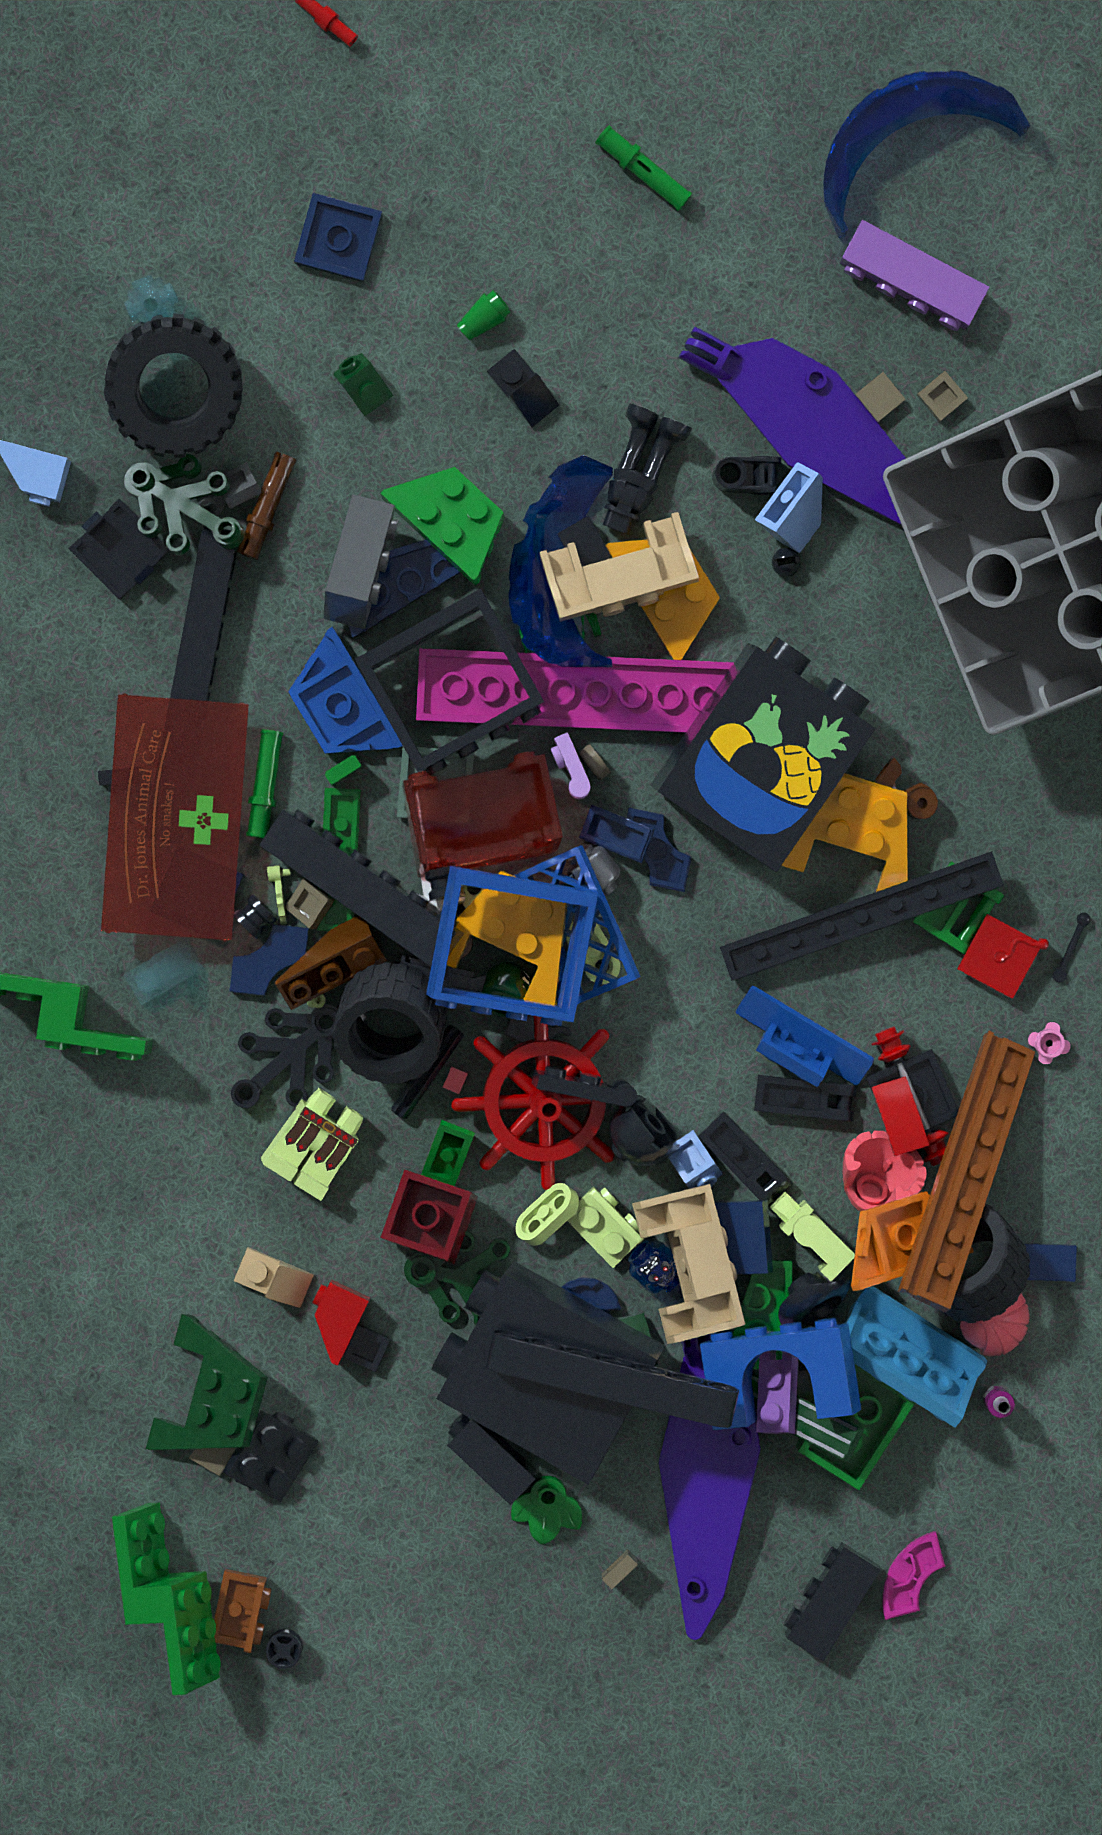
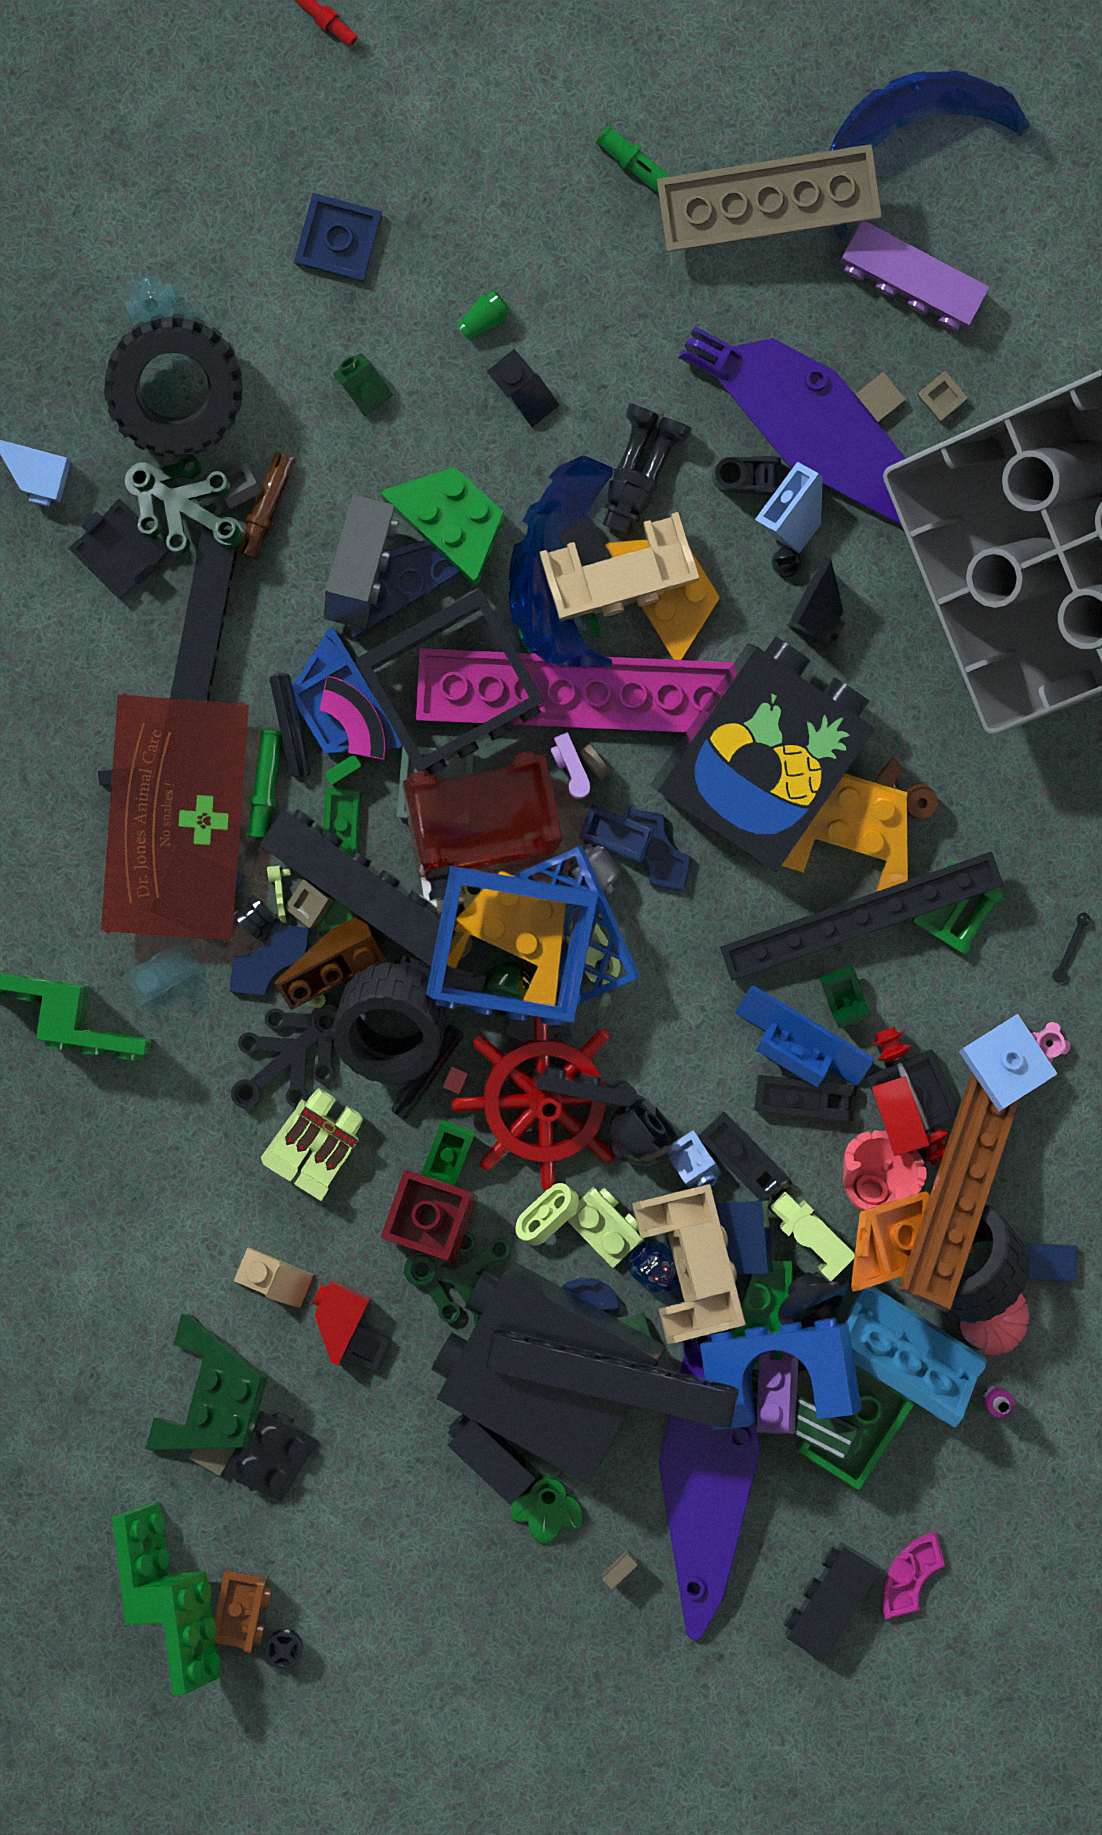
(290, 725): none -> black axle
(357, 717): none -> tile
(769, 198): none -> dark tan plate
(820, 606): none -> black slope
(845, 997): none -> dark green bracket
(1000, 956): red hat -> none
(1008, 1062): none -> light blue plate

